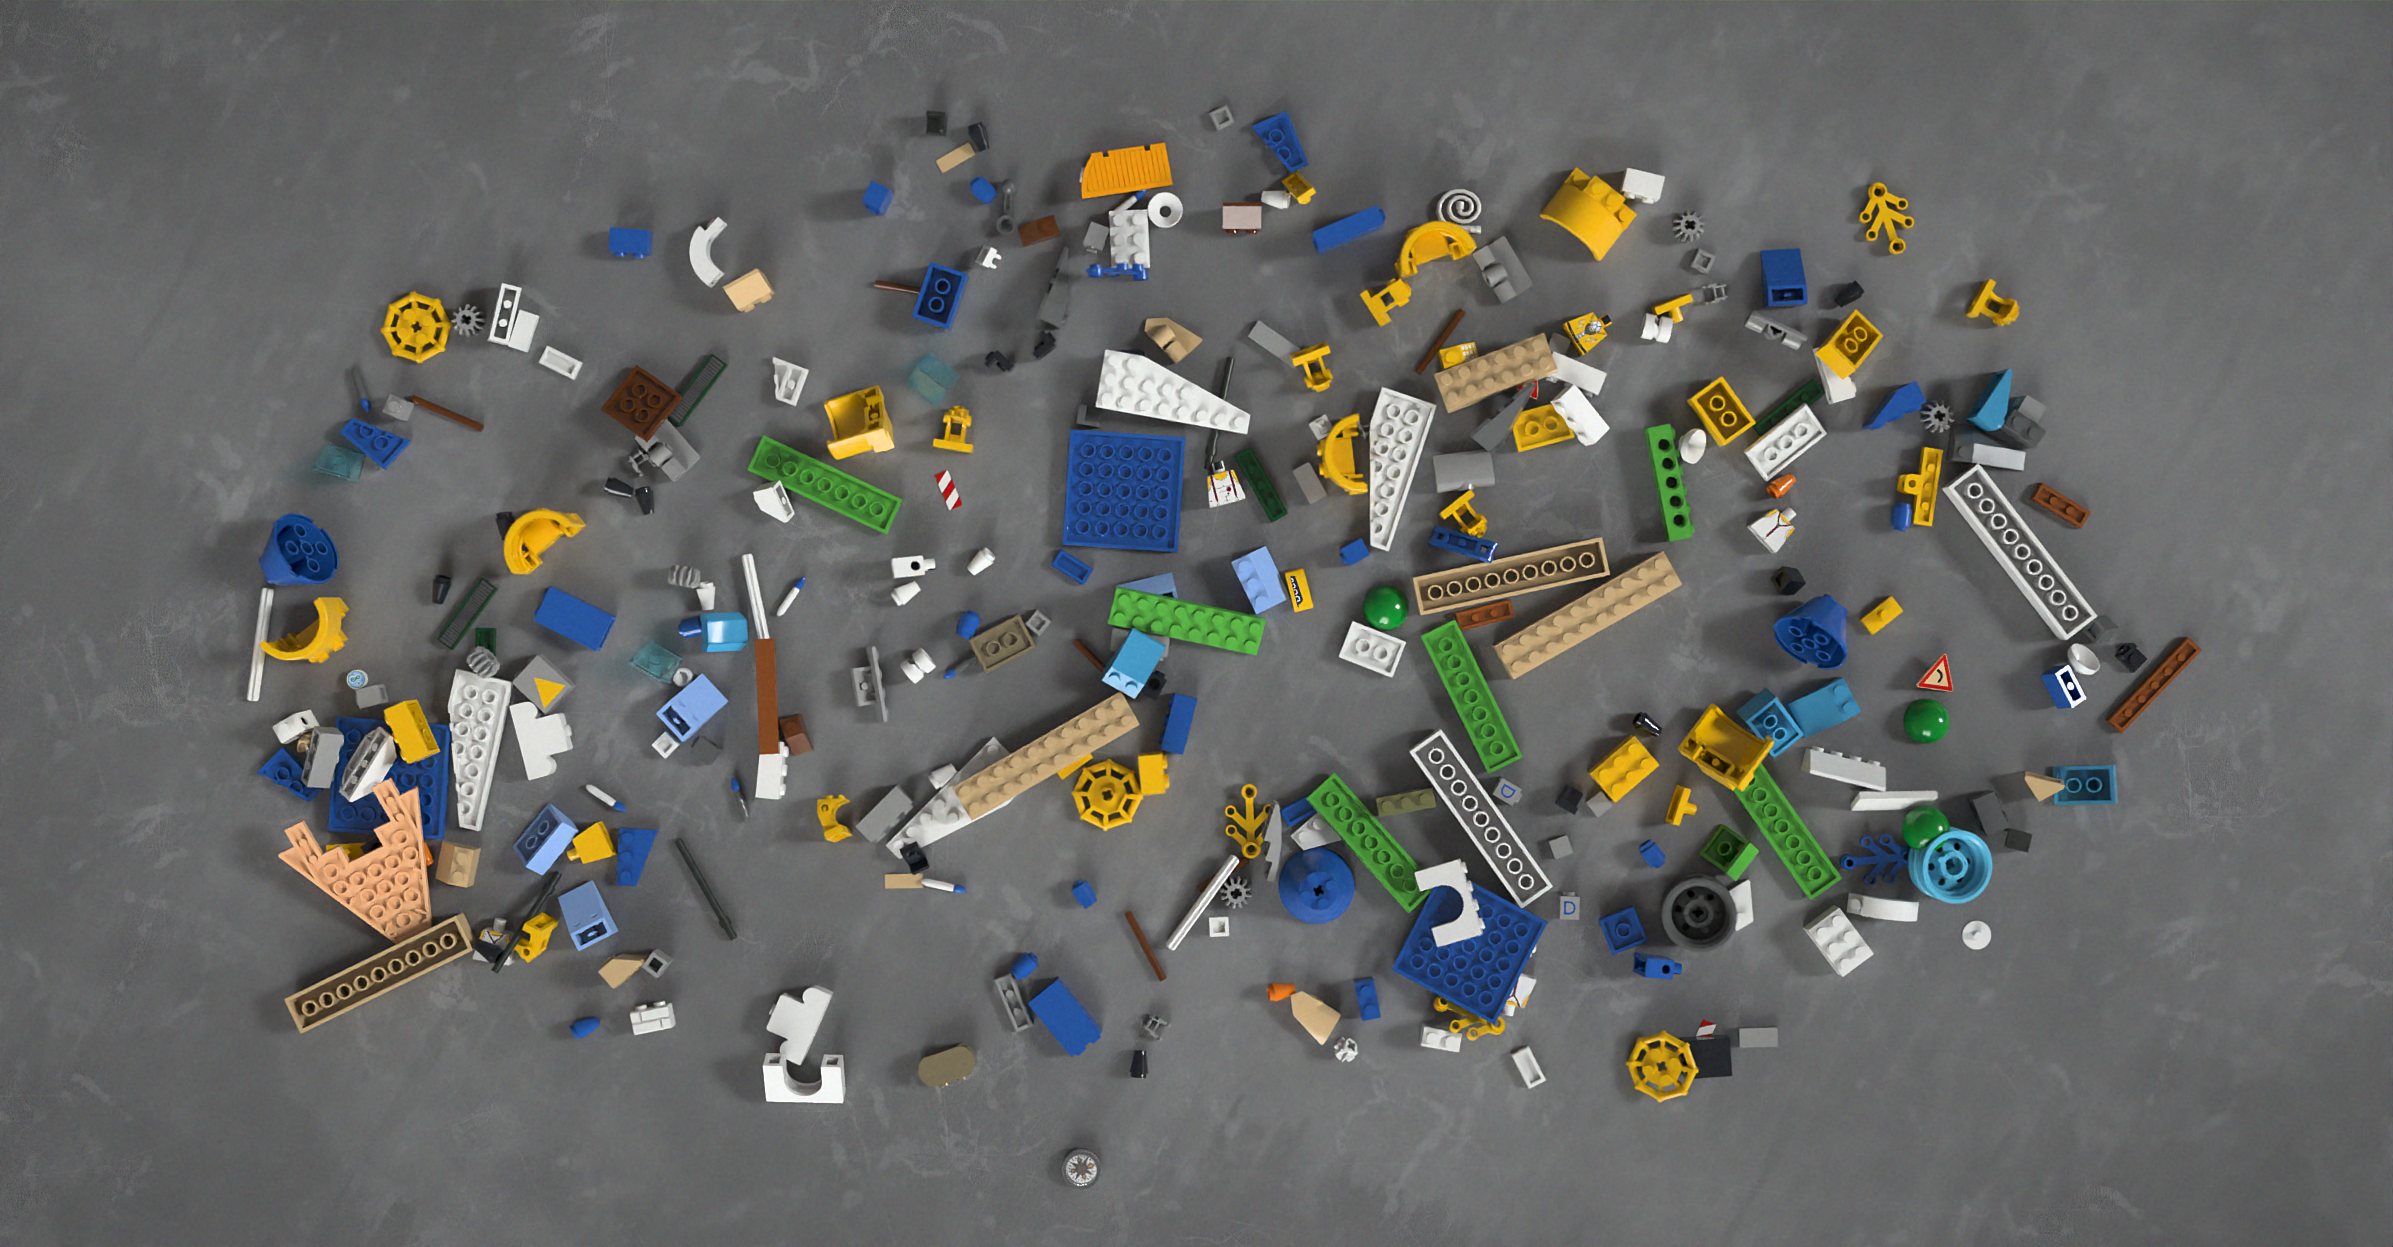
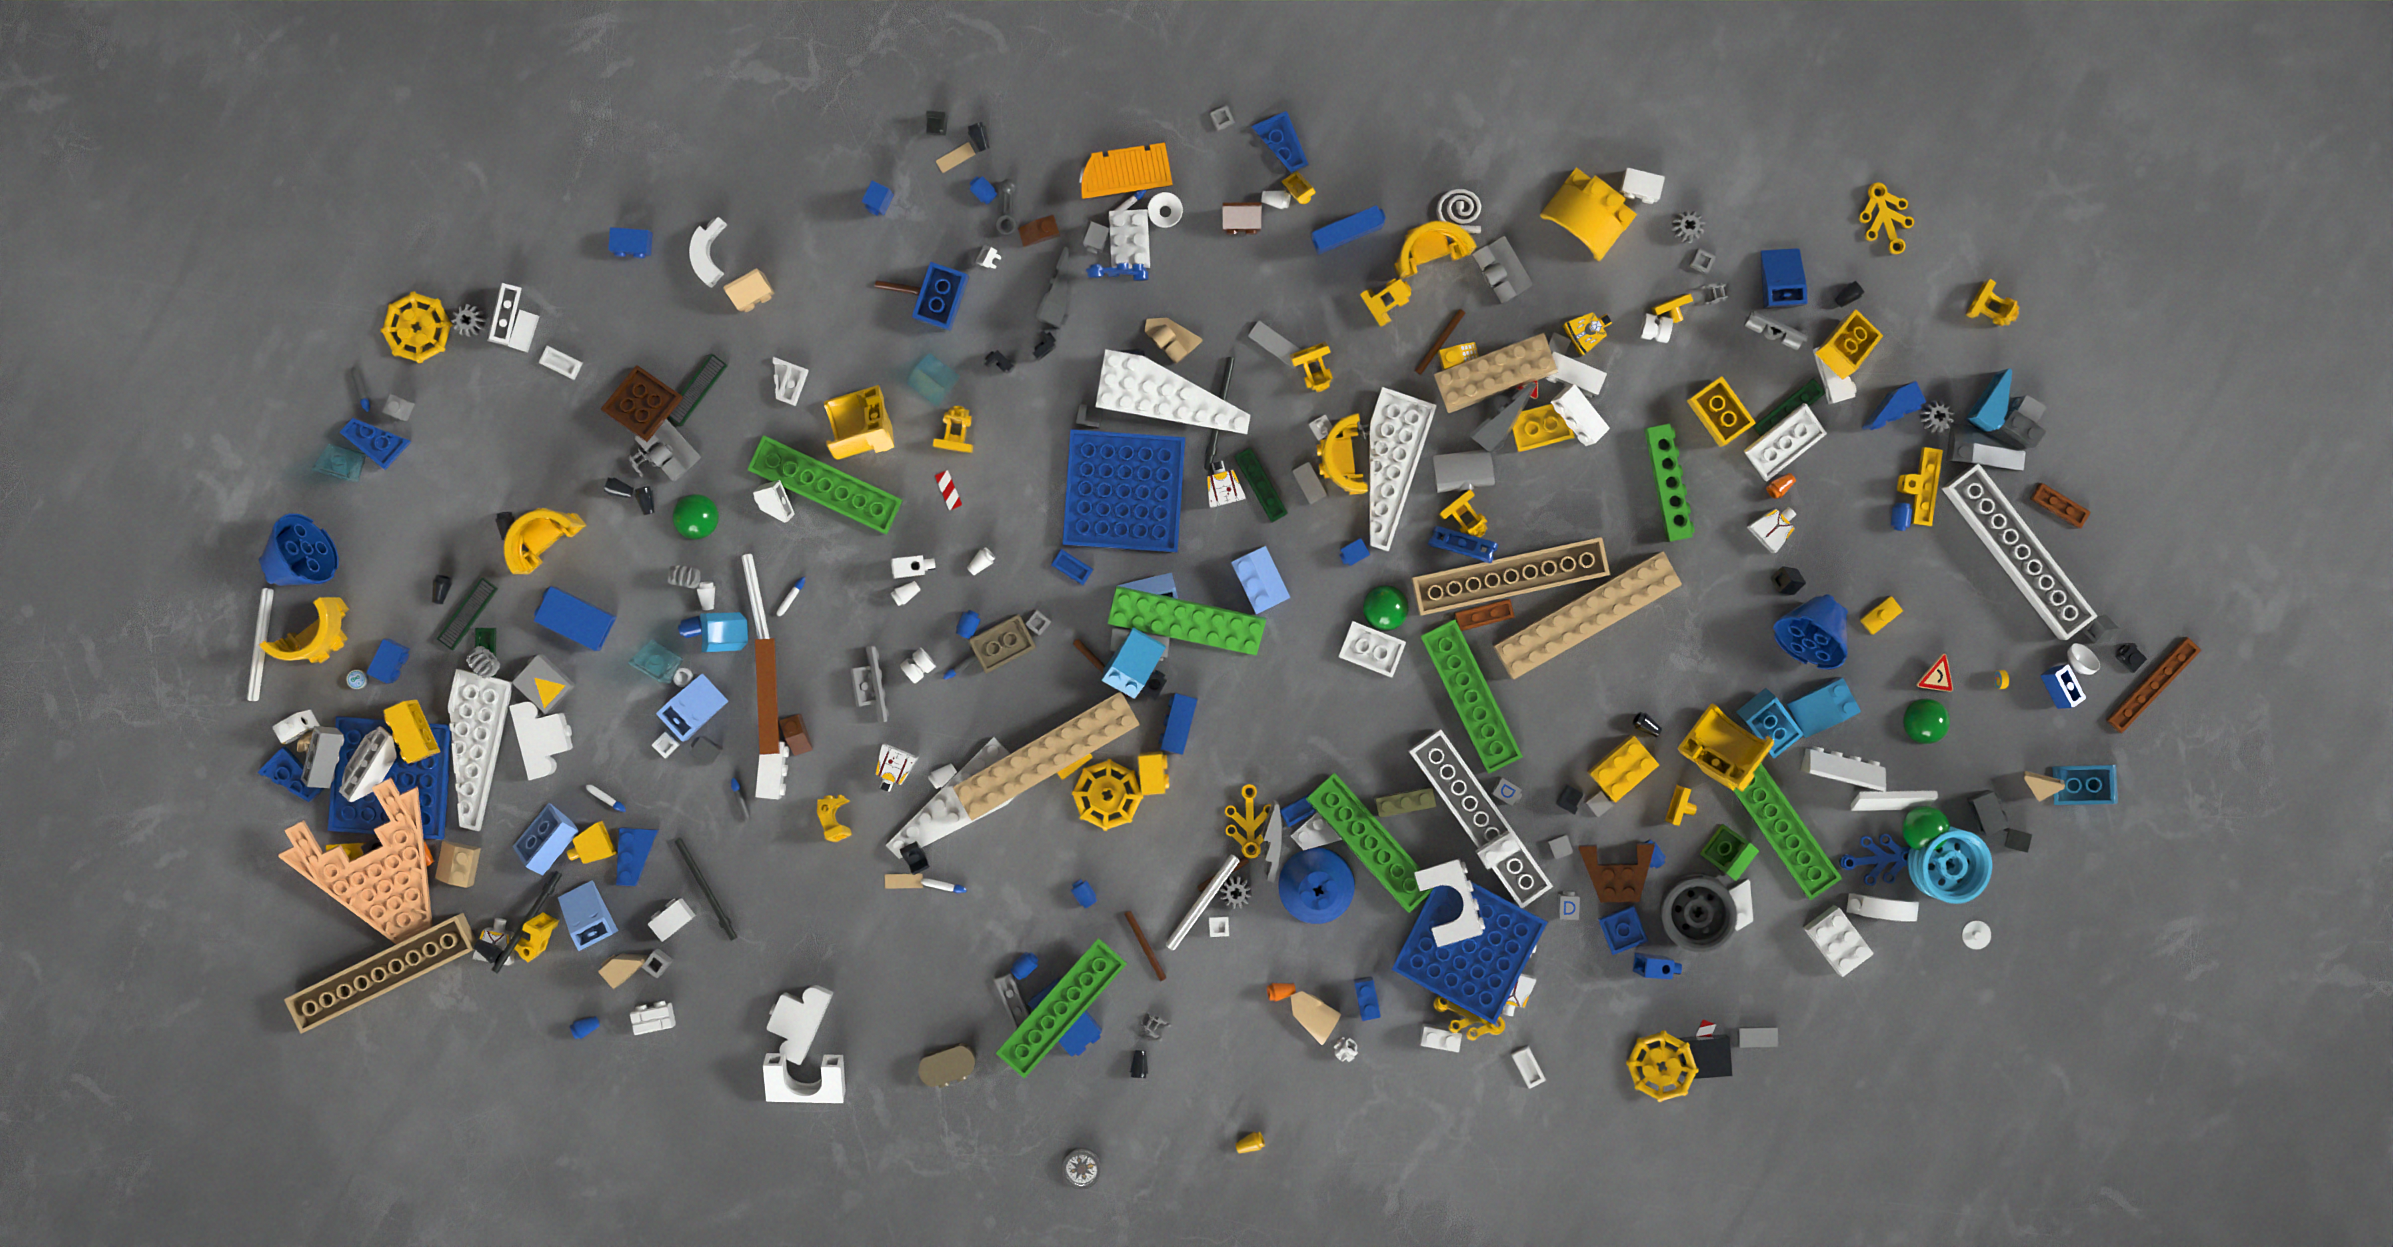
(371, 696): light grey brick -> none
(388, 661): none -> blue brick
(447, 413): reddish brown piece -> none
(671, 919): none -> white brick
(695, 516): none -> green piece
(885, 814): light grey brick -> none
(894, 766): none -> white torso
(1061, 1008): none -> bright green plate
(1250, 1143): none -> yellow cone
(1299, 589): yellow slope -> none
(1497, 849): none -> white brick
(1618, 881): none -> reddish brown wing
(1692, 445): white piece -> none
(2001, 679): none -> yellow tile

